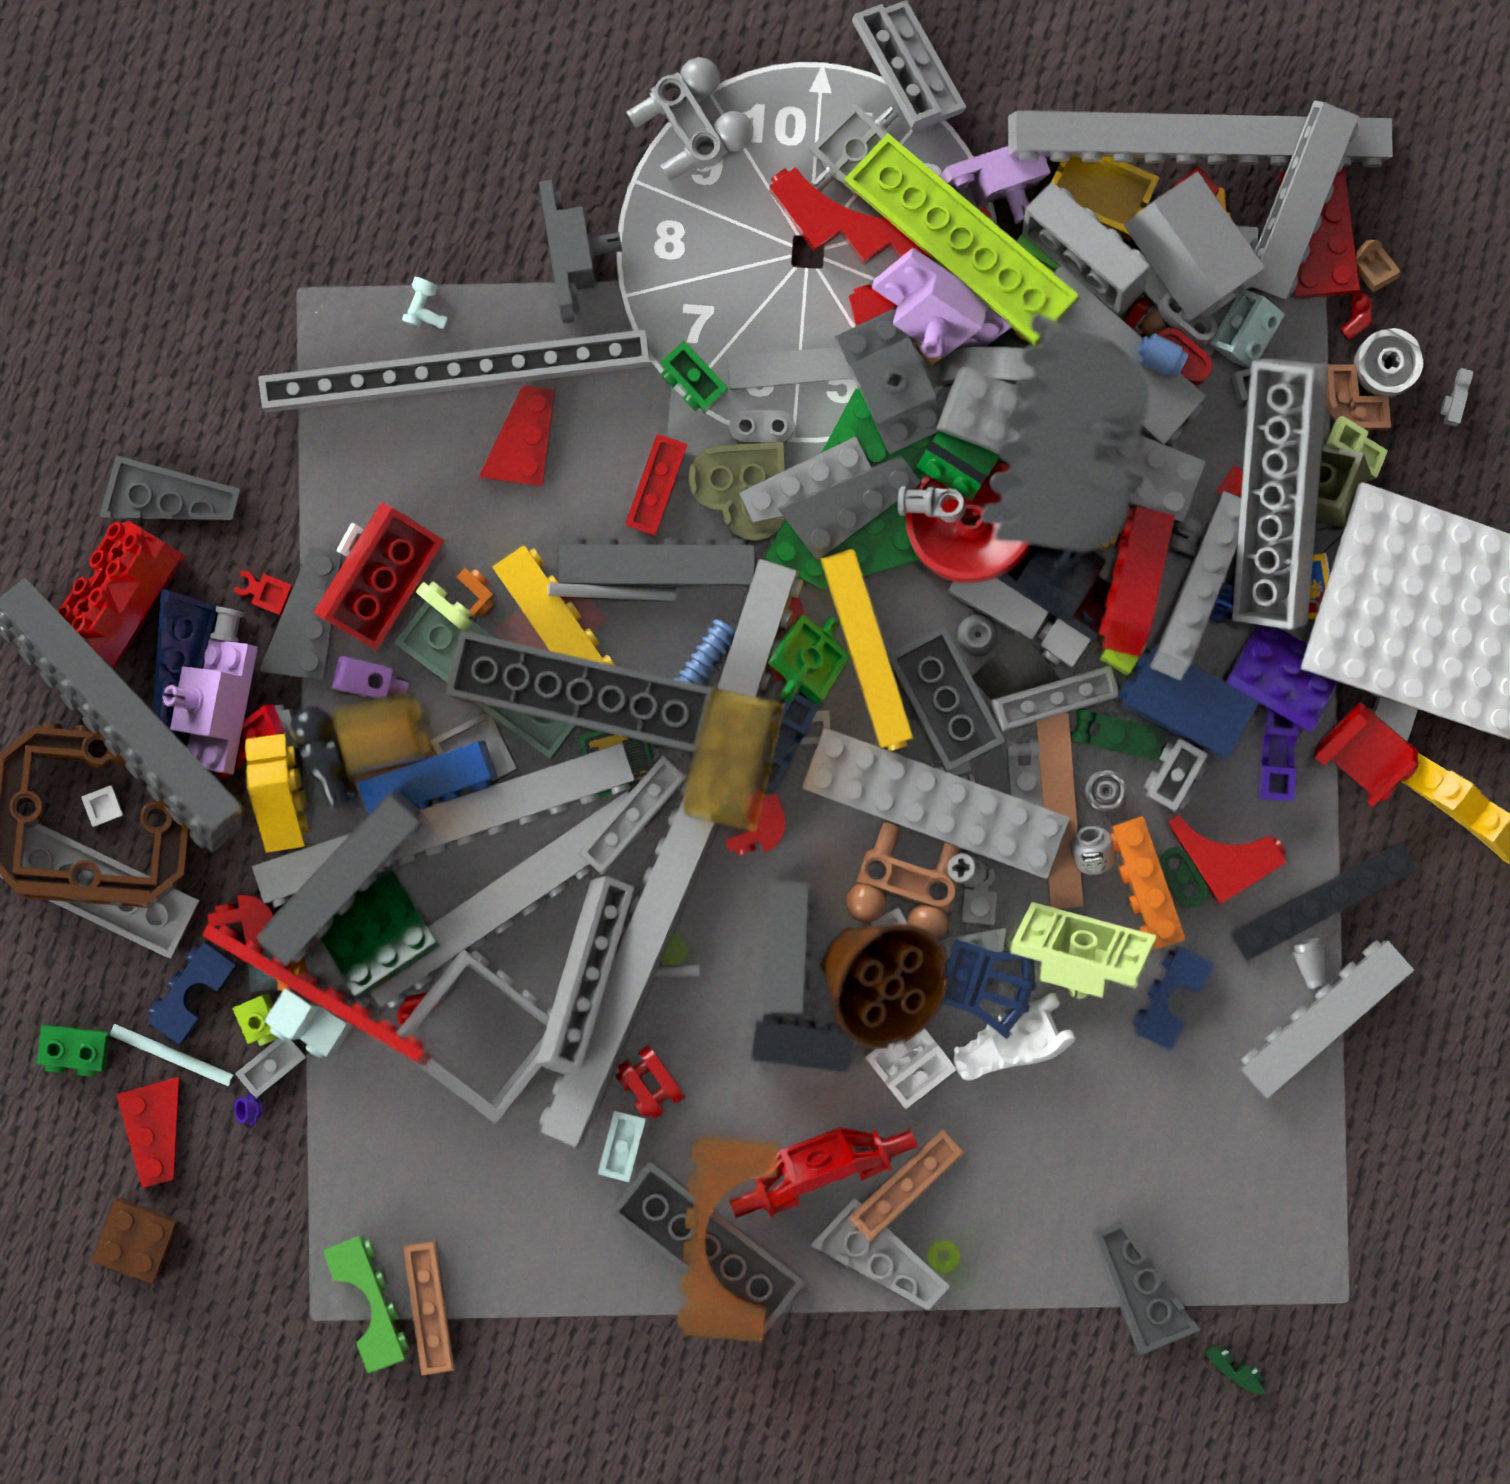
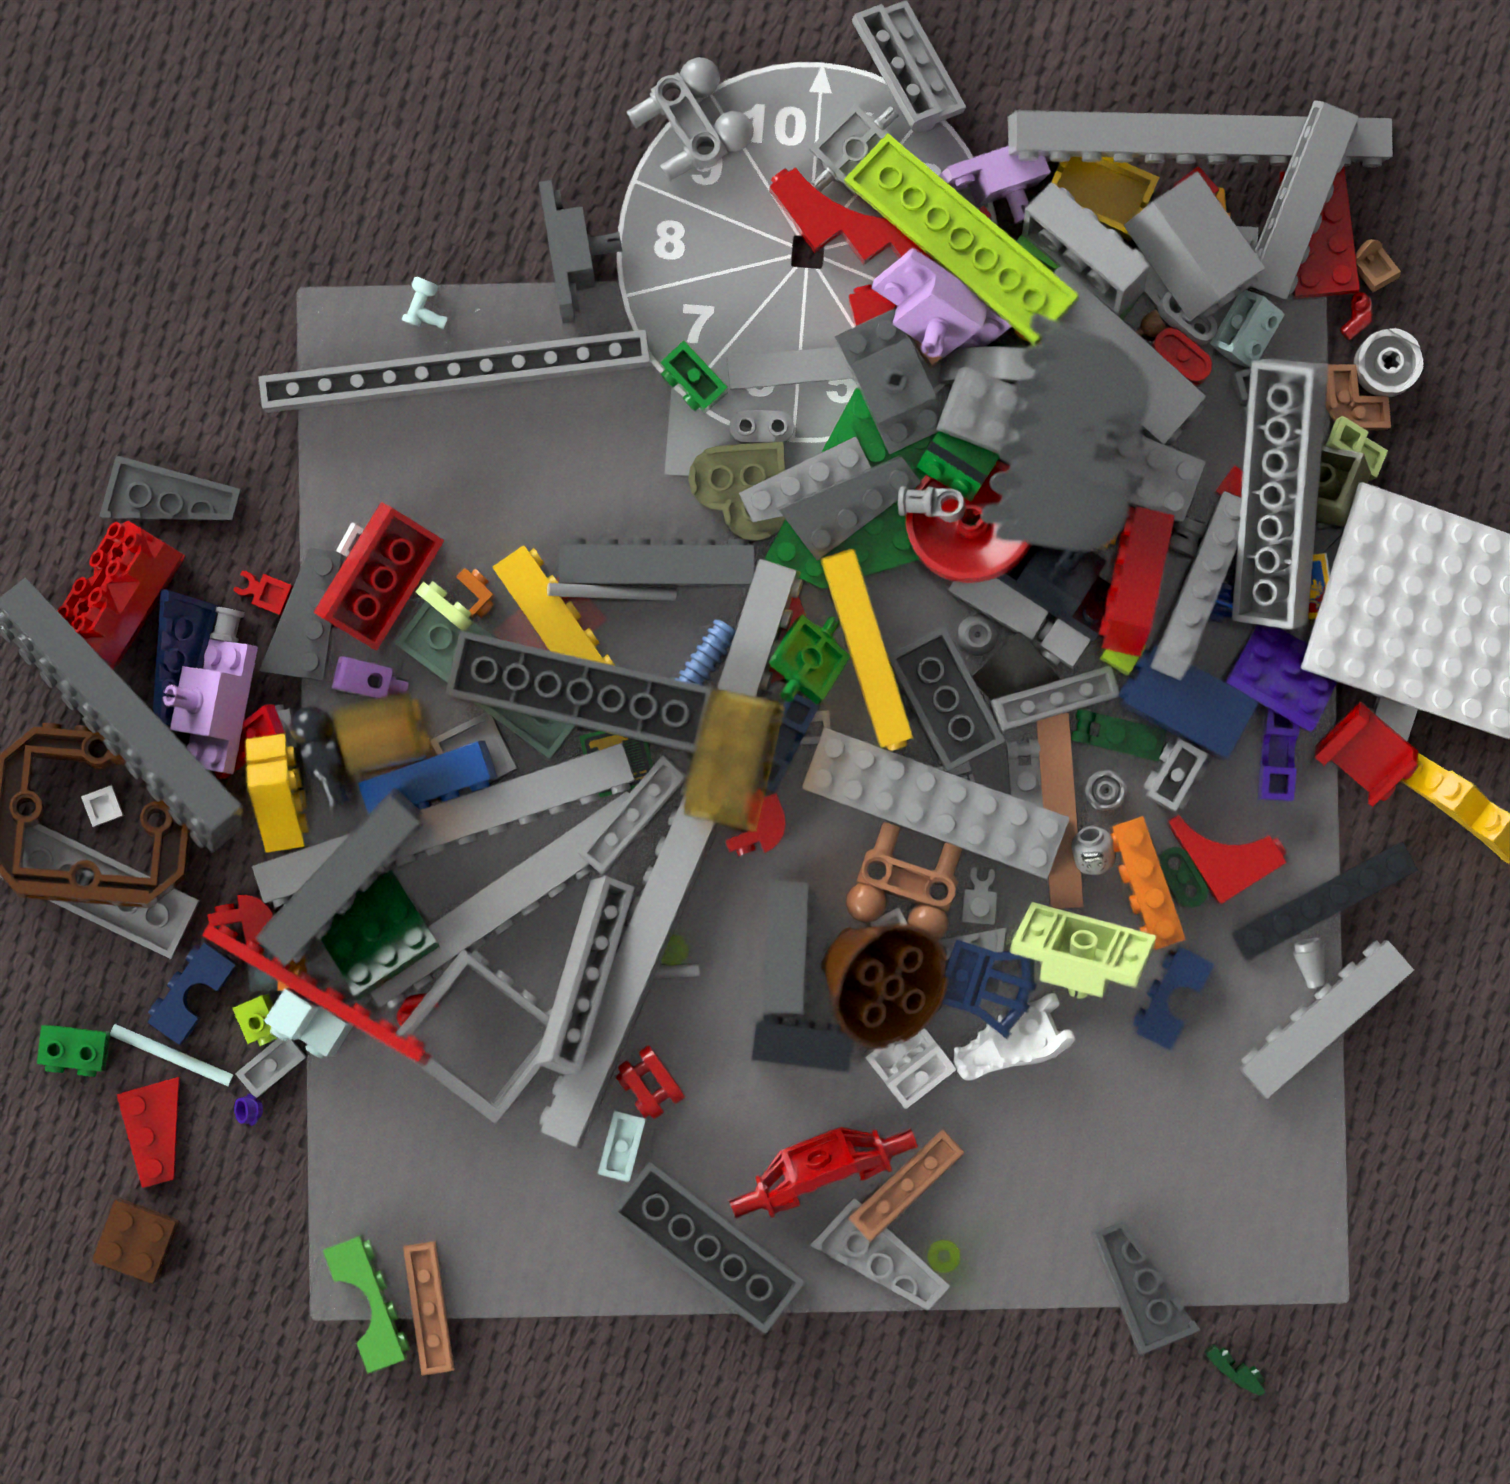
(523, 440): red wing -> none
(656, 484): red plate -> none
(709, 1305): clear orange arch -> none
(963, 862): light grey bush -> none
(1137, 312): red tile -> none
(1161, 355): medium blue brick -> none
(1454, 405): light grey plate -> none

